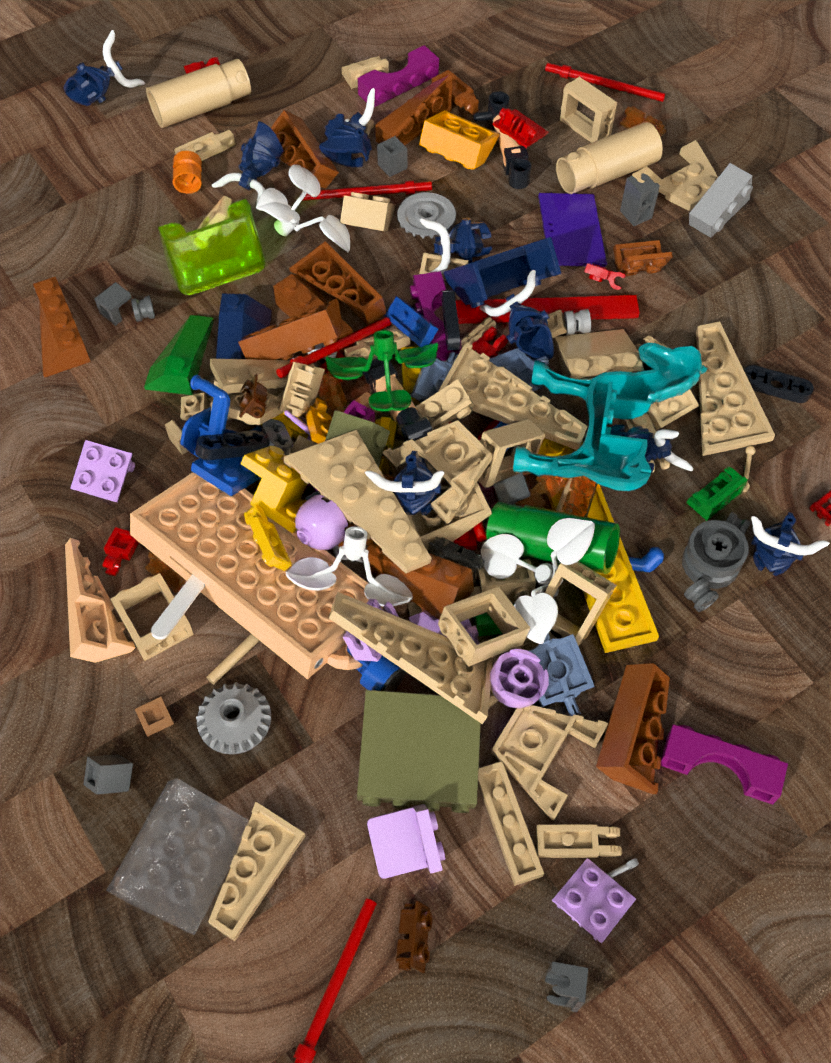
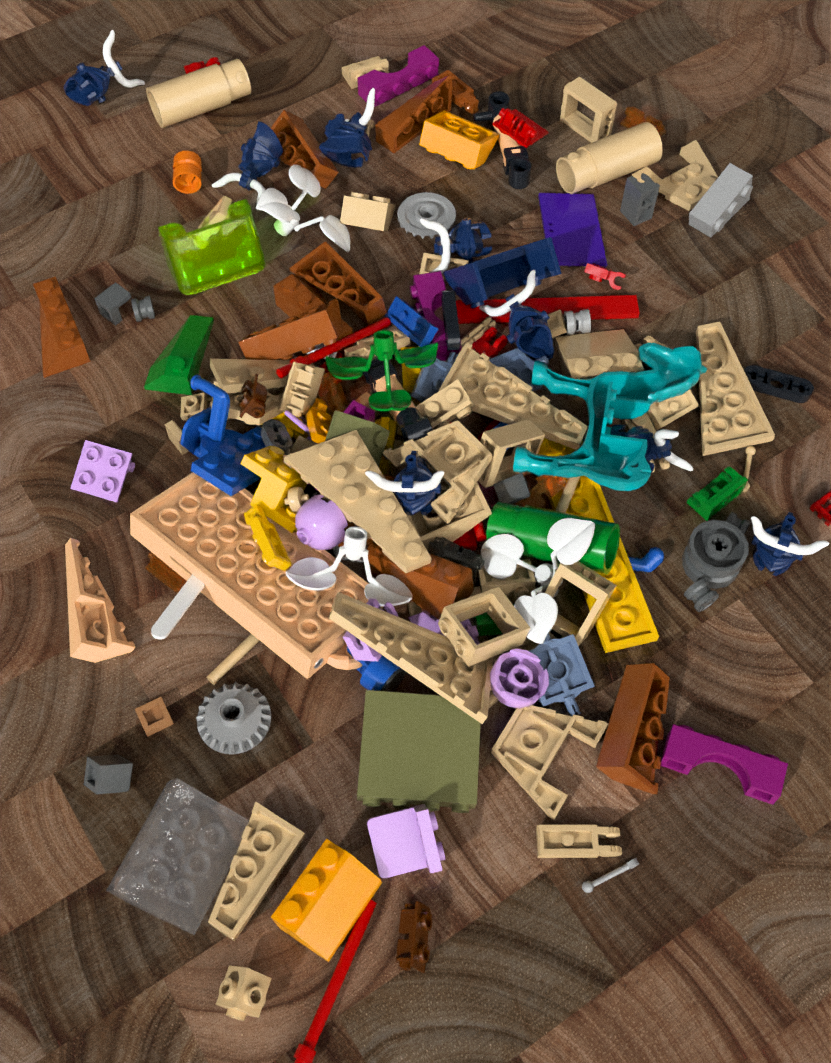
(118, 547): red plate -> none
(148, 645): tan window -> none
(209, 144): tan hinge -> none
(216, 446): black beam -> none
(237, 318): dark blue wedge -> none
(243, 992): none -> tan brick
(296, 498): none -> tan piece
(326, 900): none -> light orange slope
(392, 156): dark grey panel -> none
(408, 187): red bar -> none
(509, 824): tan plate -> none
(566, 72): red bar -> none
(570, 983): dark grey hinge -> none
(581, 499): clear orange hinge -> none
(594, 900): lavender hinge -> none
(639, 257): dark orange bracket -> none

